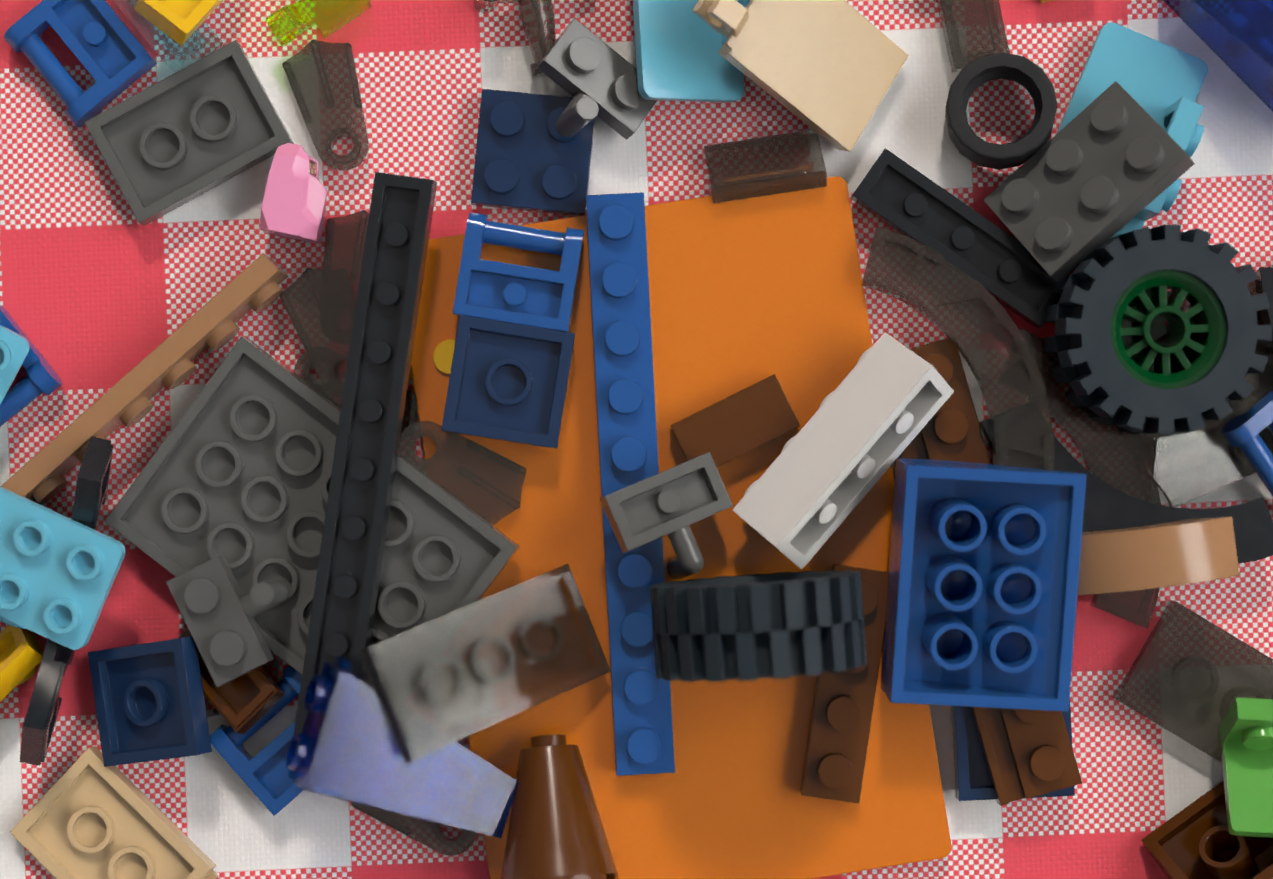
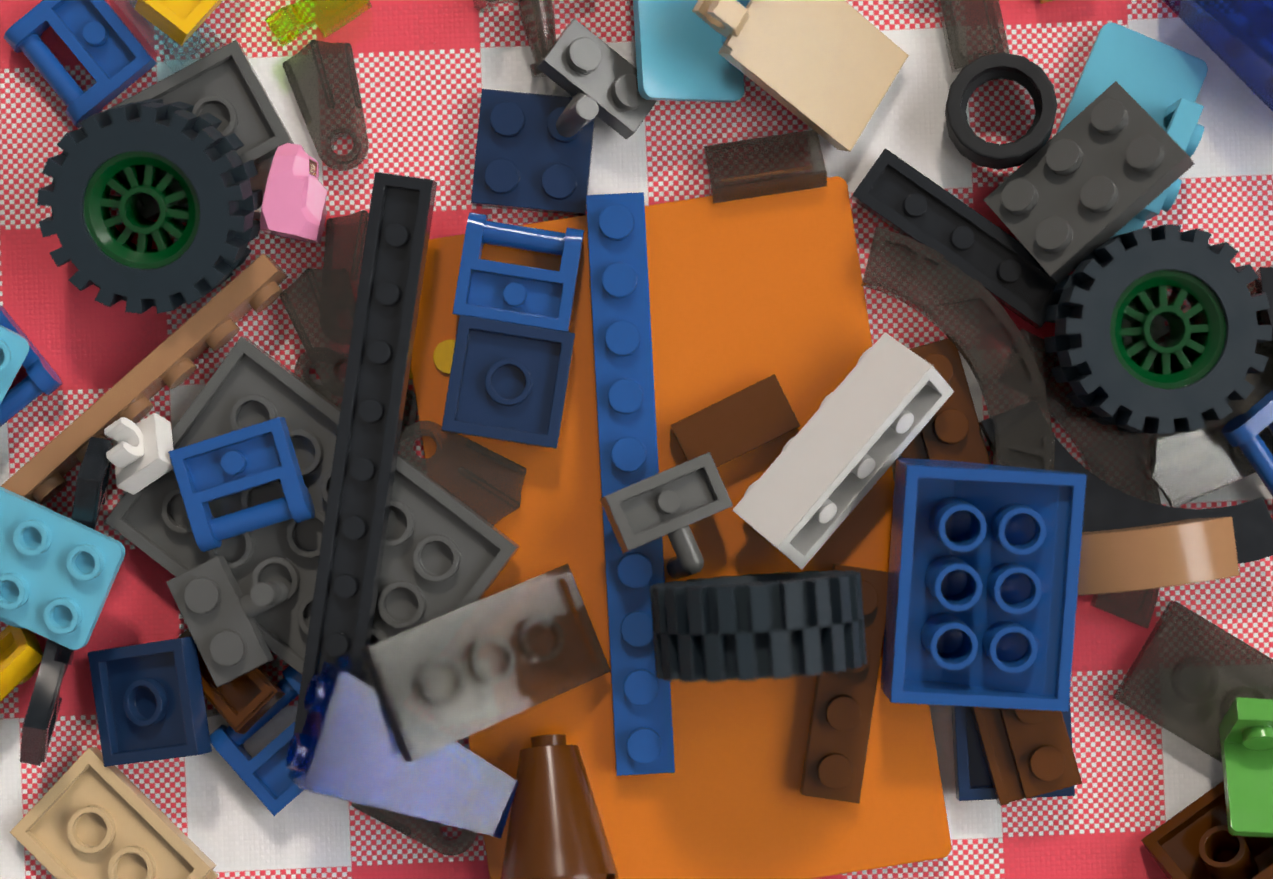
(140, 451): none -> white tile
(190, 152): none -> black wheel
(234, 465): none -> blue plate

